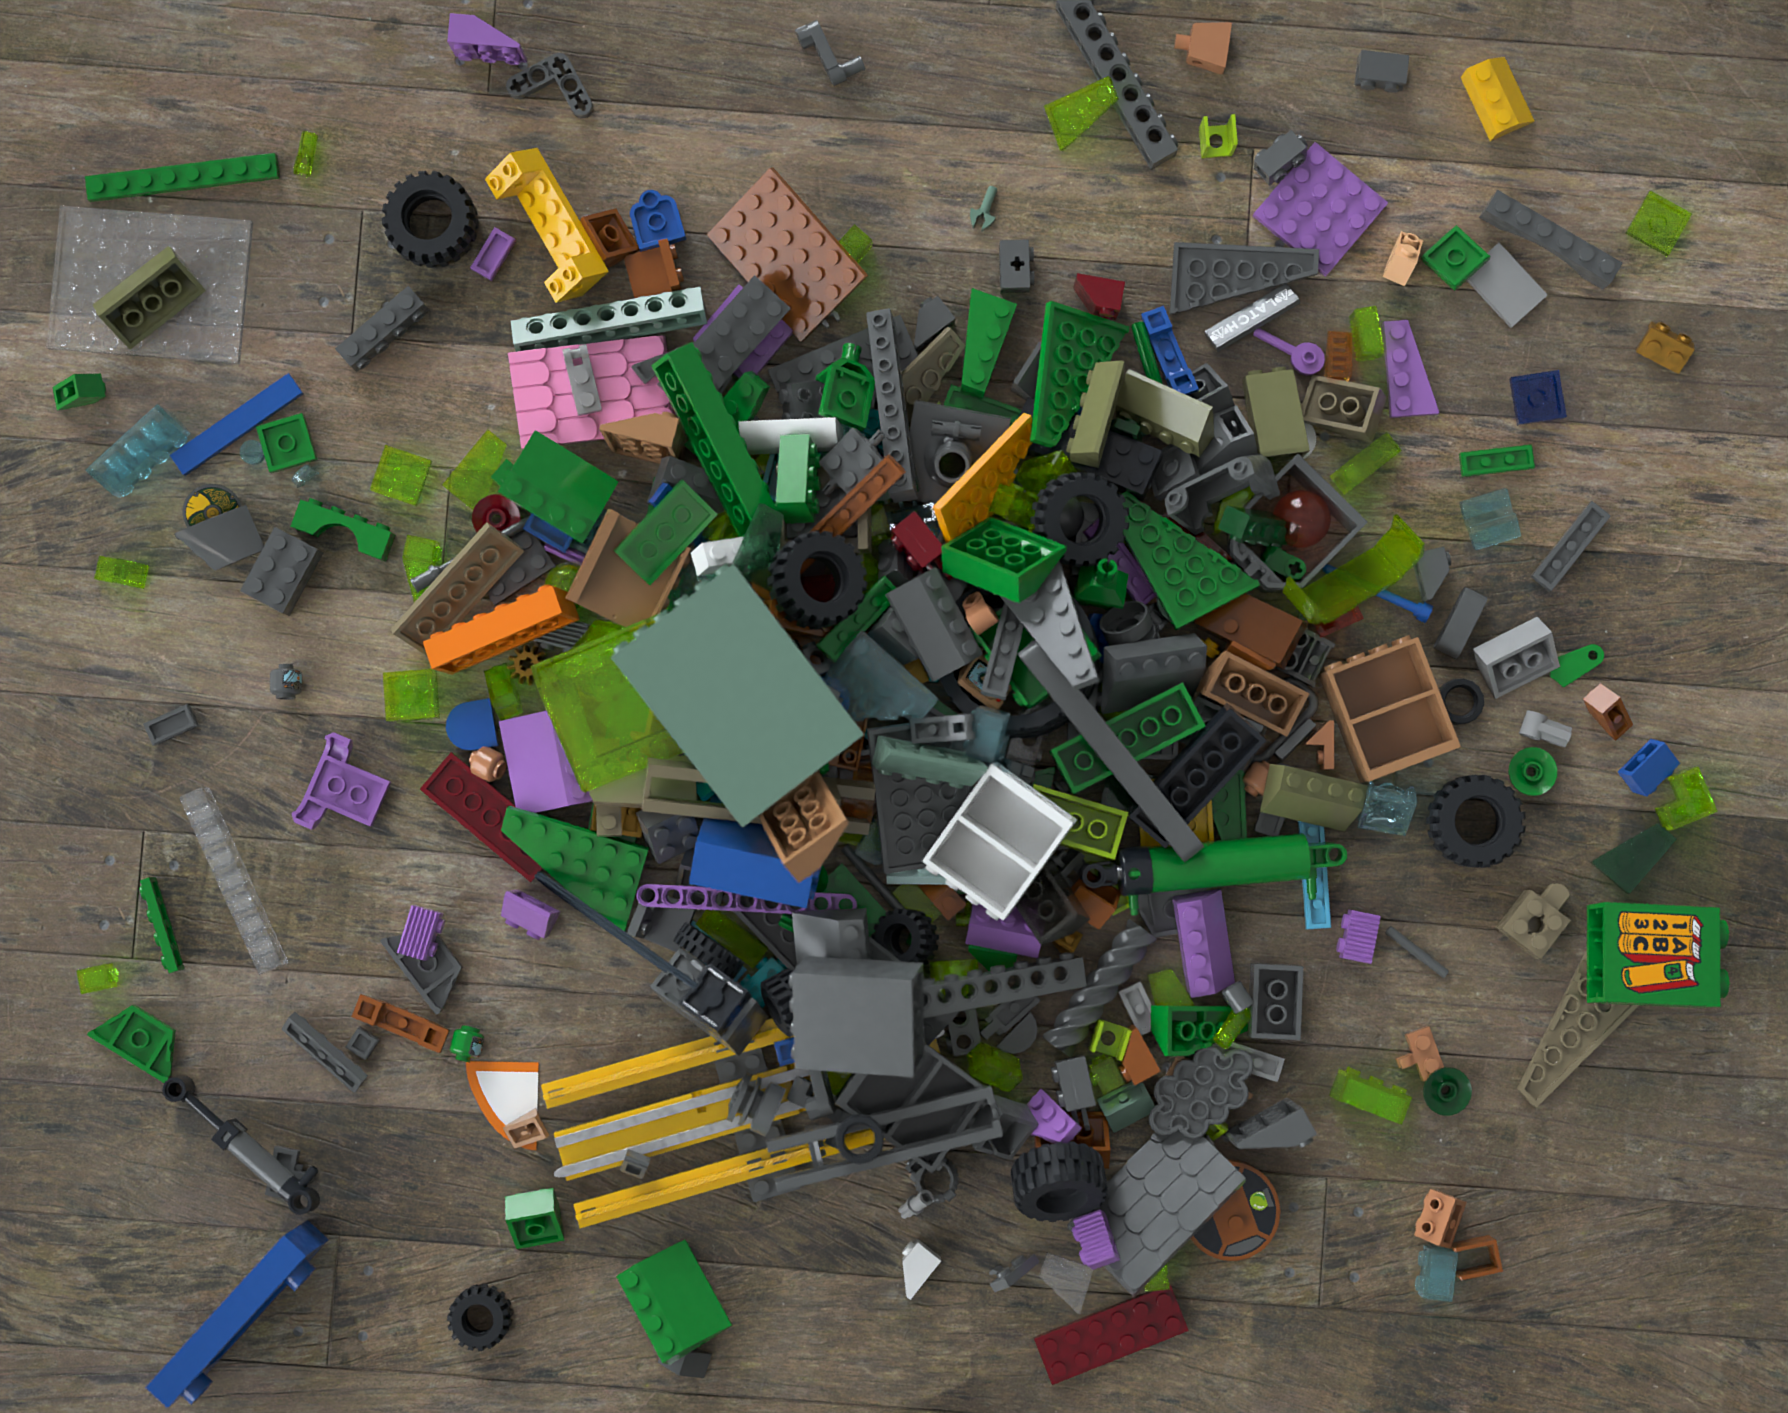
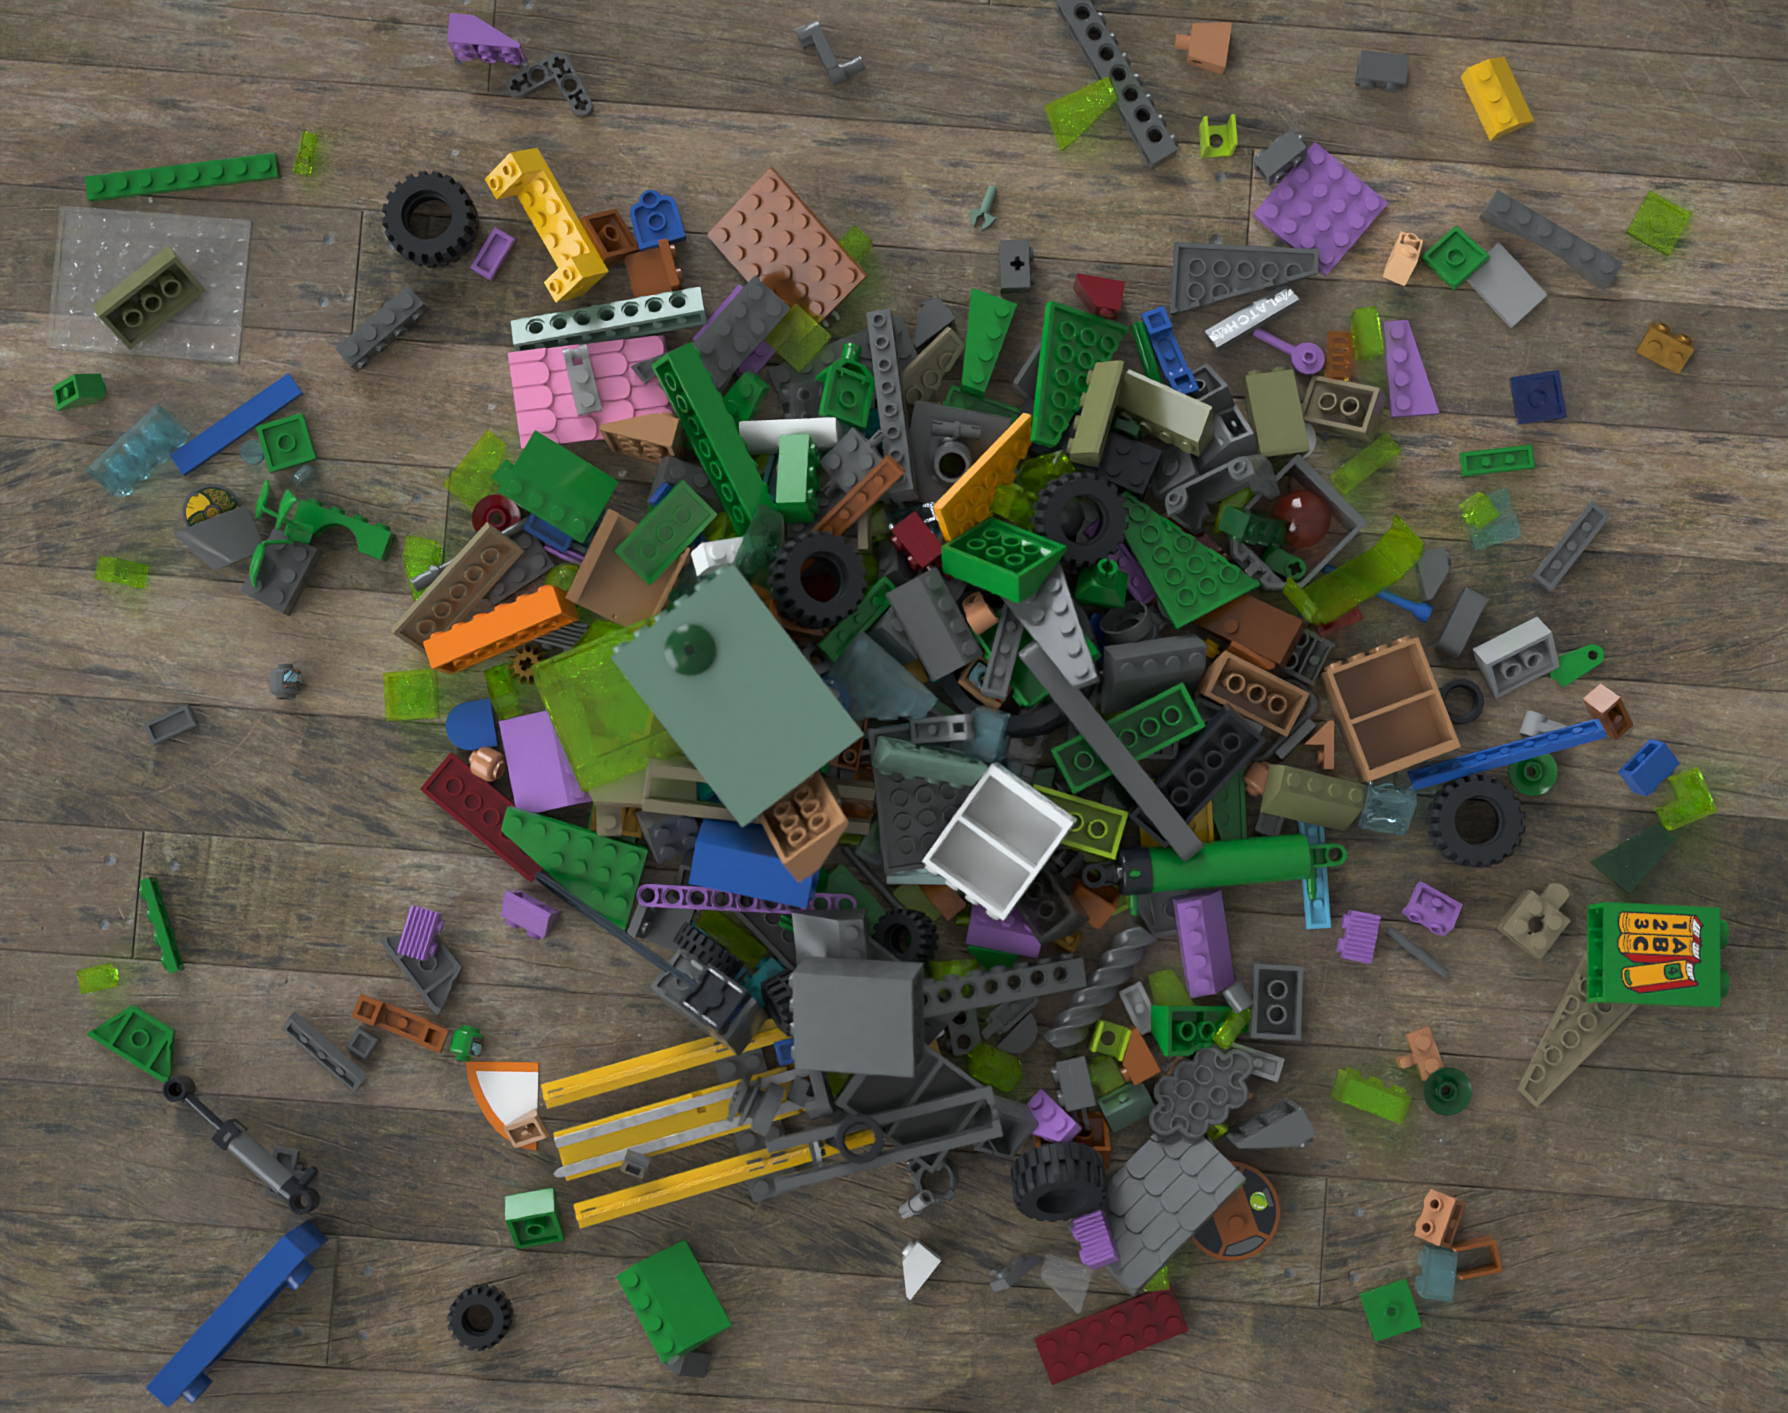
(233, 880): clear brick -> none
(294, 530): none -> green plant
(341, 787): medium lavender piece -> none
(400, 475): clear neon green plate -> none
(704, 650): none -> dark green dish
(798, 337): none -> clear neon green tile
(1390, 1309): none -> green plate
(1432, 909): none -> medium lavender bracket
(1478, 510): none -> clear neon green brick
(1506, 754): none -> blue tile

